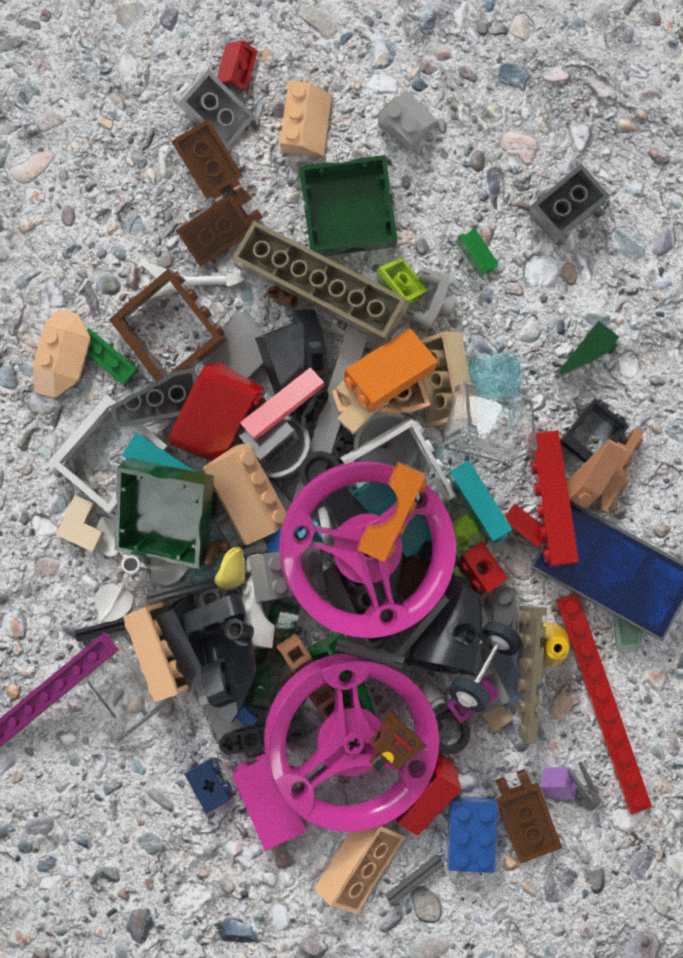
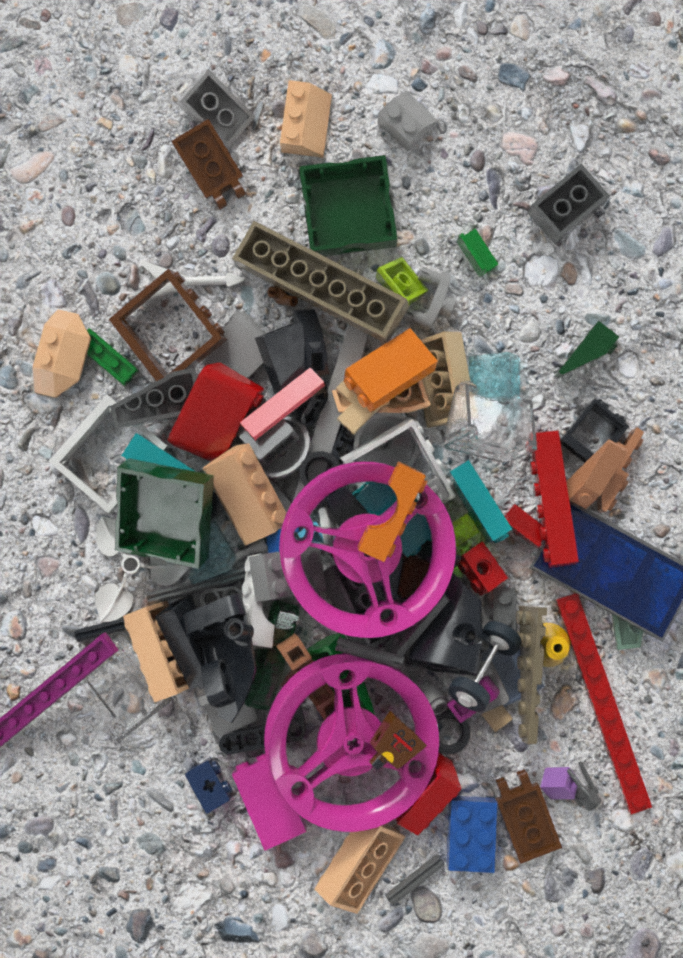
(75, 526): tan tile -> none
(213, 549): reddish brown arm -> none
(217, 227): reddish brown tile -> none
(231, 570): light yellow hat -> none
(237, 64): red panel -> none
(247, 715): blue bracket -> none

